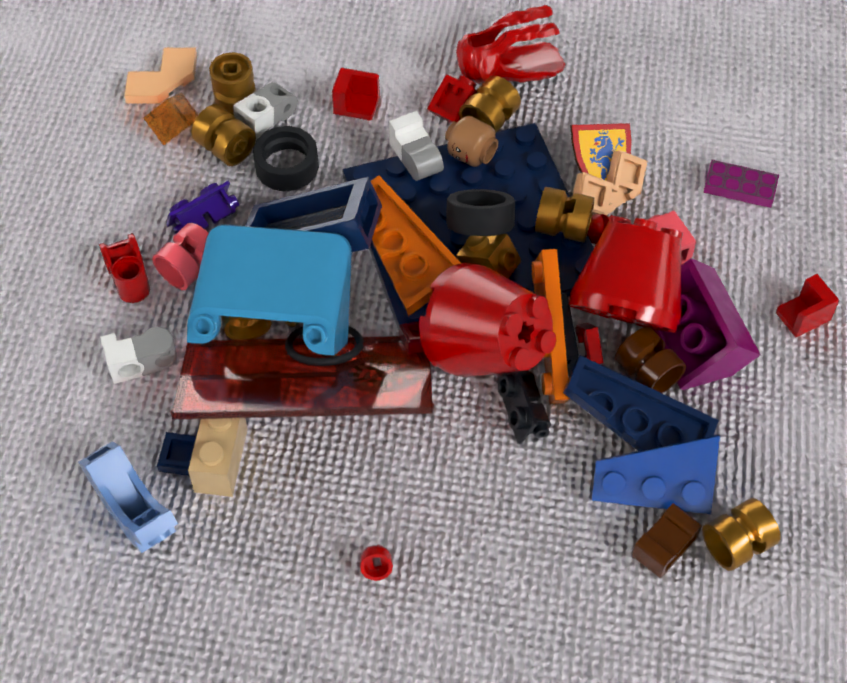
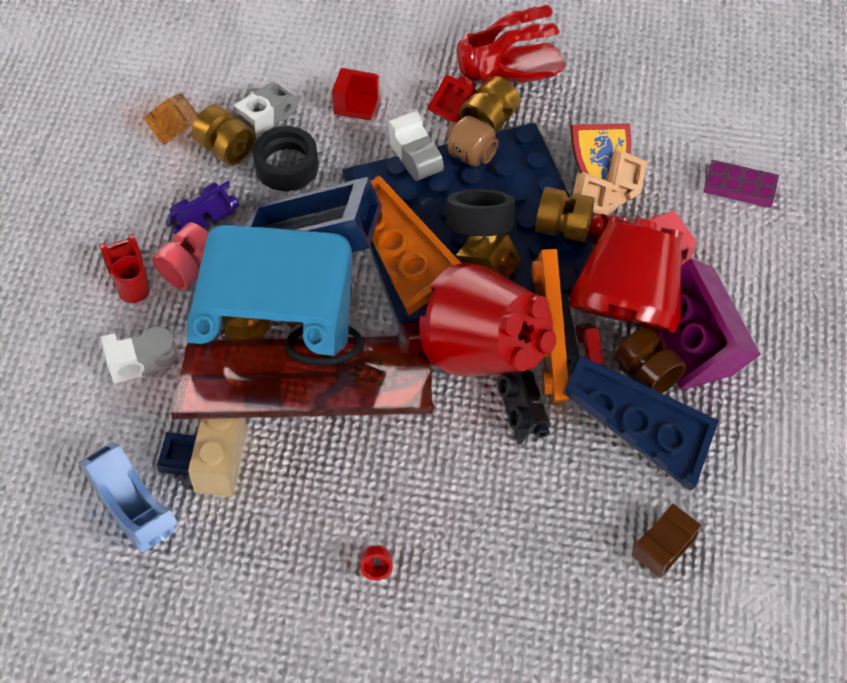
(153, 87): light nougat tile -> none
(231, 79): pearl gold wheel -> none
(661, 476): blue wing -> none
(738, 536): pearl gold wheel -> none
(810, 309): red panel -> none

